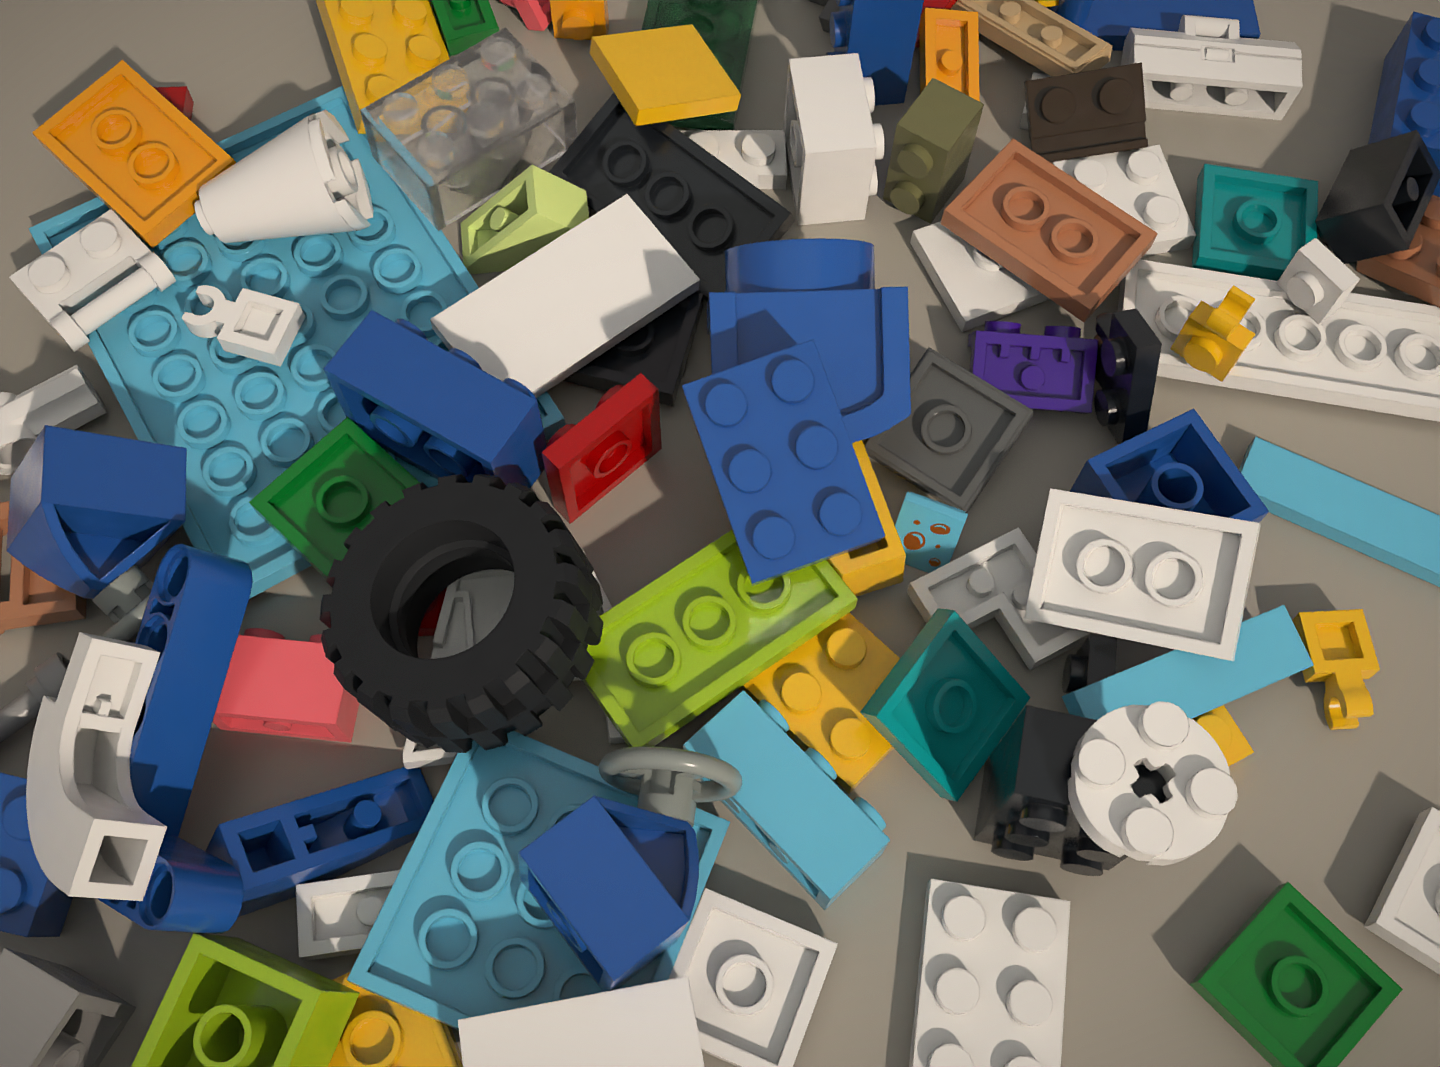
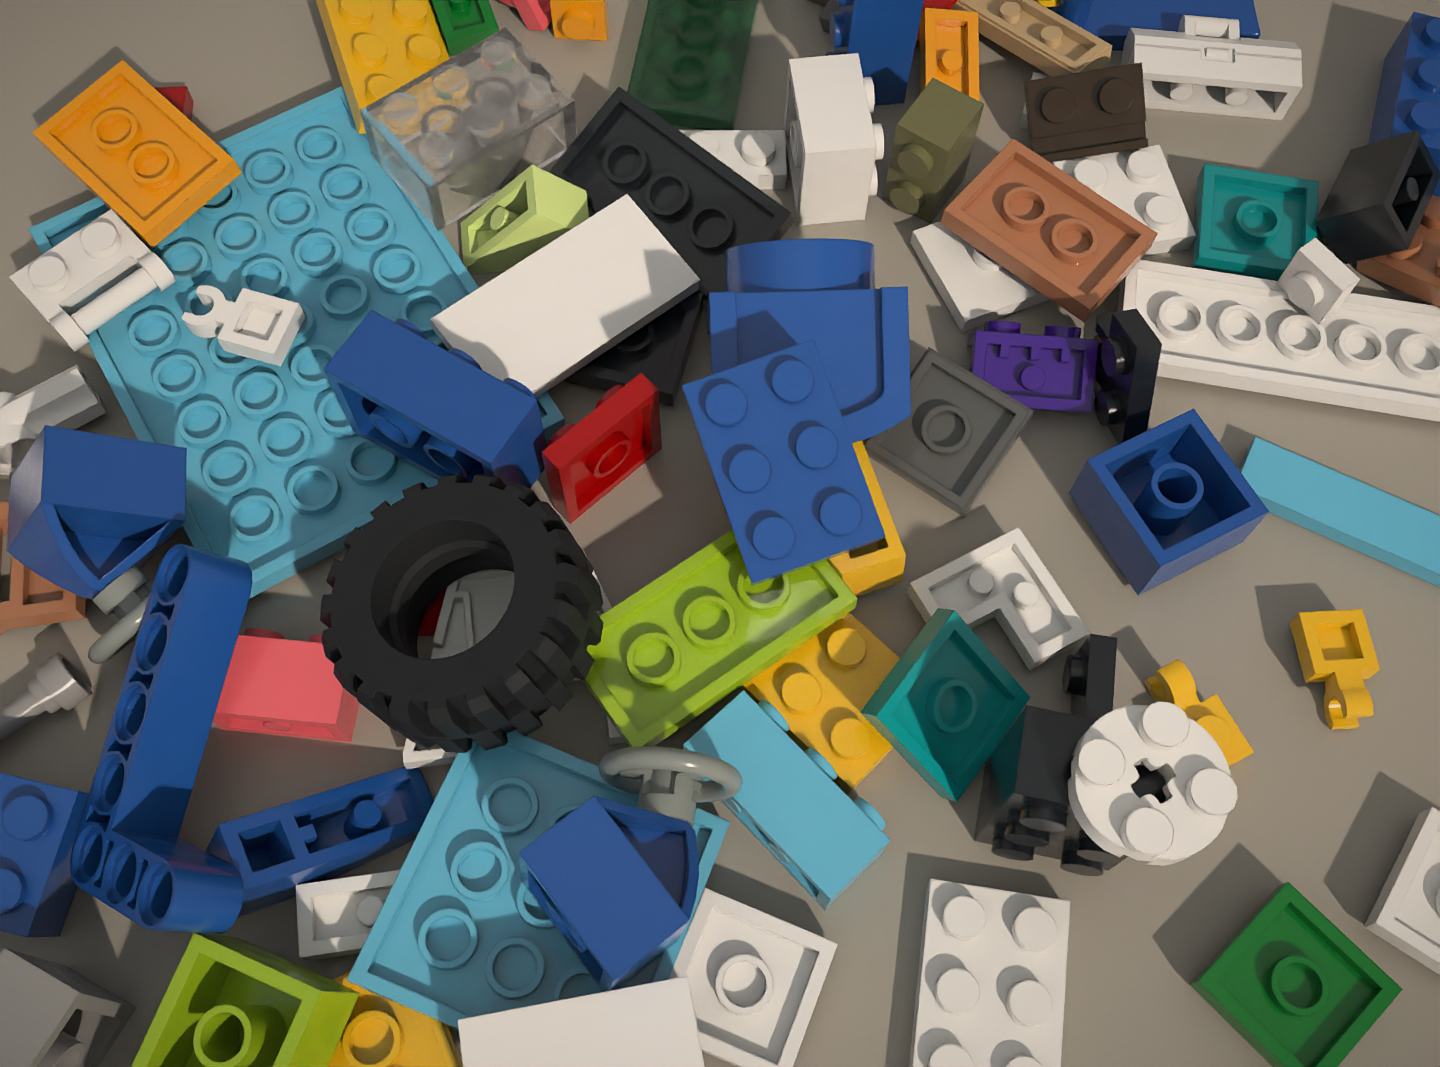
(79, 786): white arch -> none
(289, 188): white cone -> none
(331, 493): green plate -> none
(664, 74): yellow tile -> none
(928, 531): medium azure slope -> none
(1143, 573): white plate -> none
(1198, 683): medium azure tile -> none
(1214, 337): yellow plate -> none

